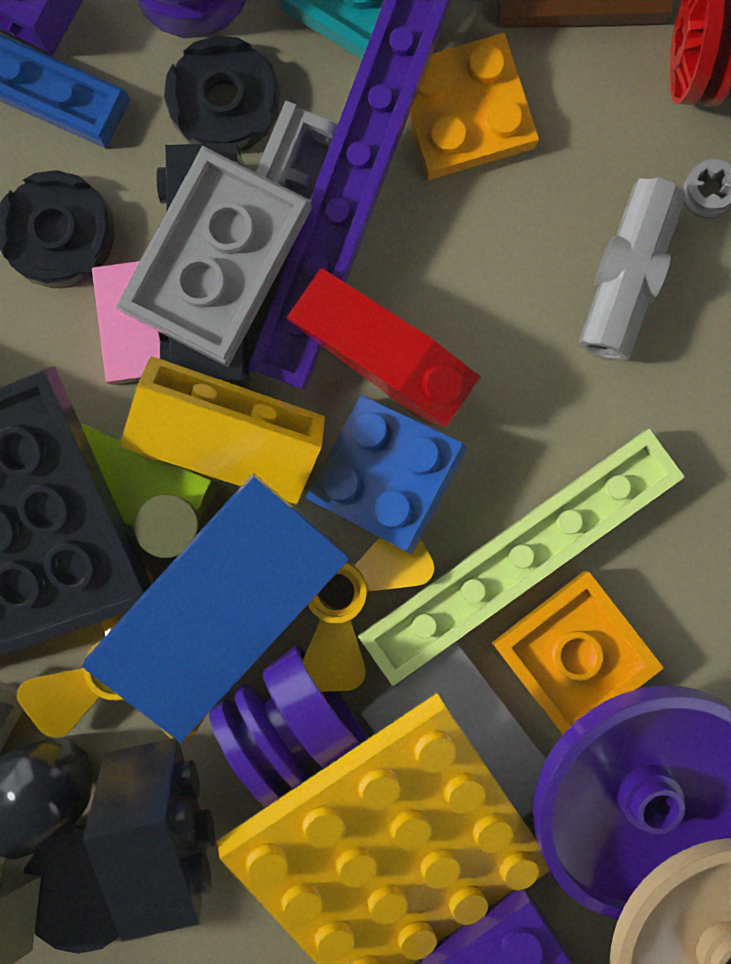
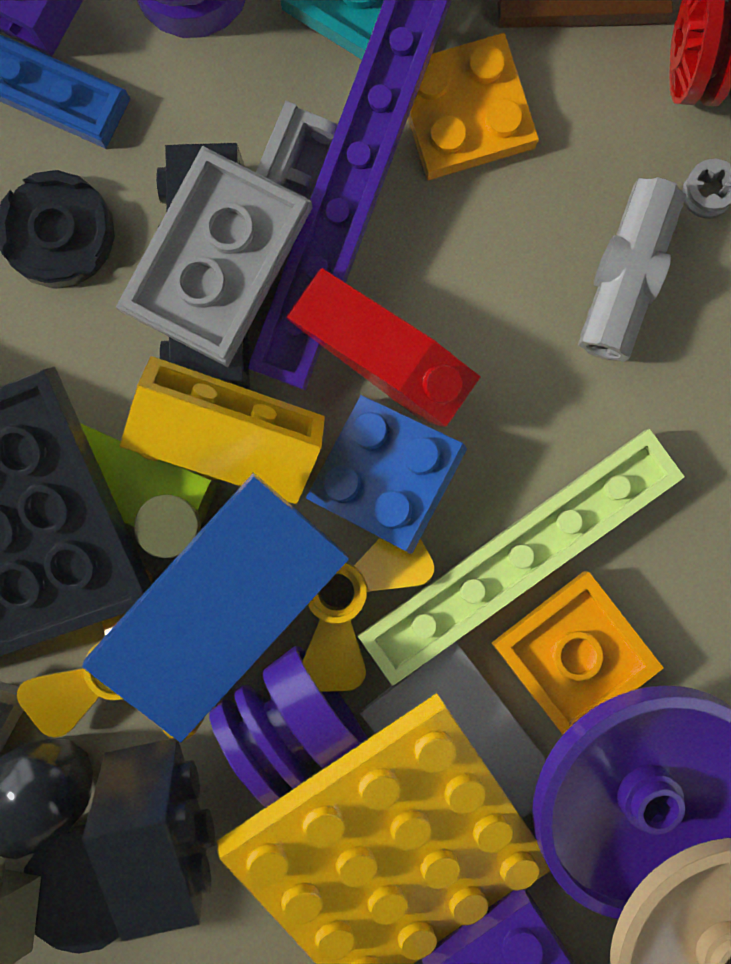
(124, 340): bright pink tile -> none
(218, 62): black tile -> none

